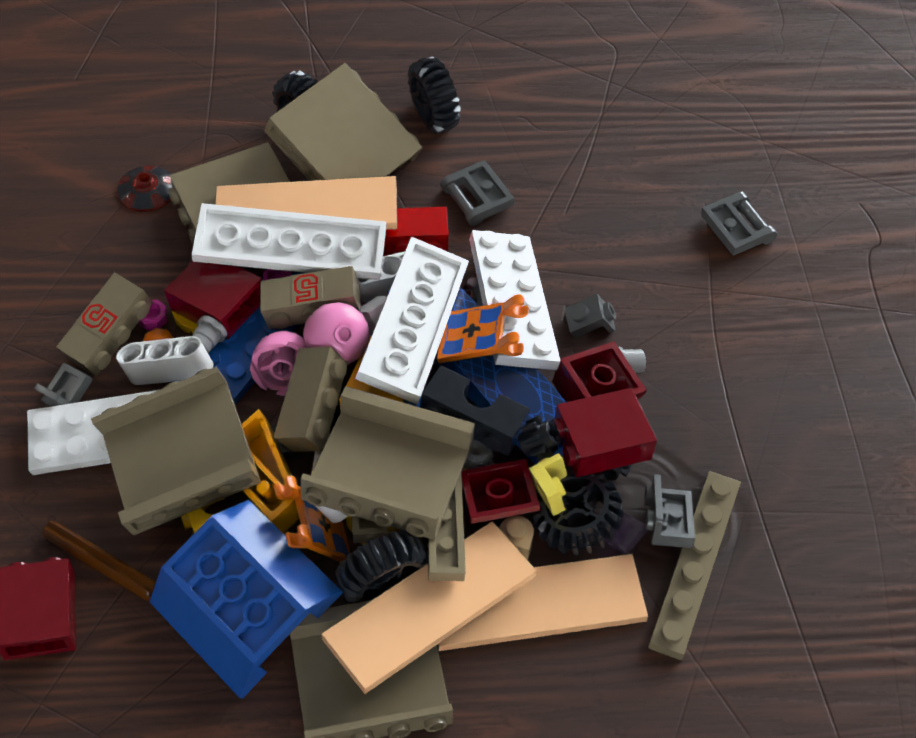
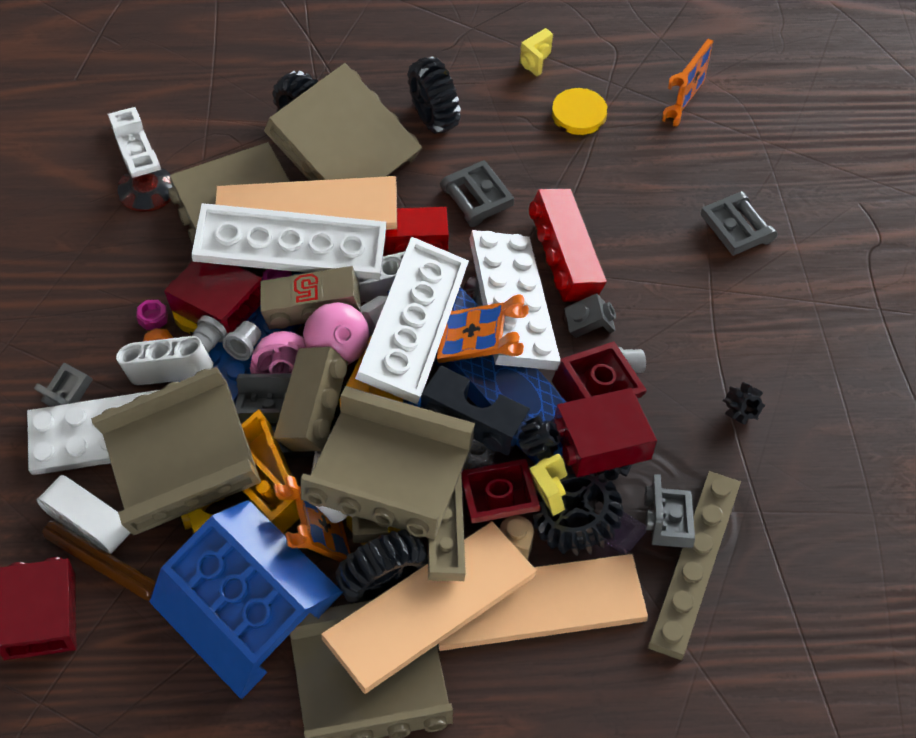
(83, 513): none -> white beam
(105, 324): dark tan brick -> none
(133, 142): none -> white slope
(242, 341): none -> light grey piece
(262, 393): none -> dark grey bracket
(535, 50): none -> light yellow bracket
(566, 244): none -> brick
(579, 111): none -> yellow tile
(689, 82): none -> orange flag
(744, 403): none -> black gear

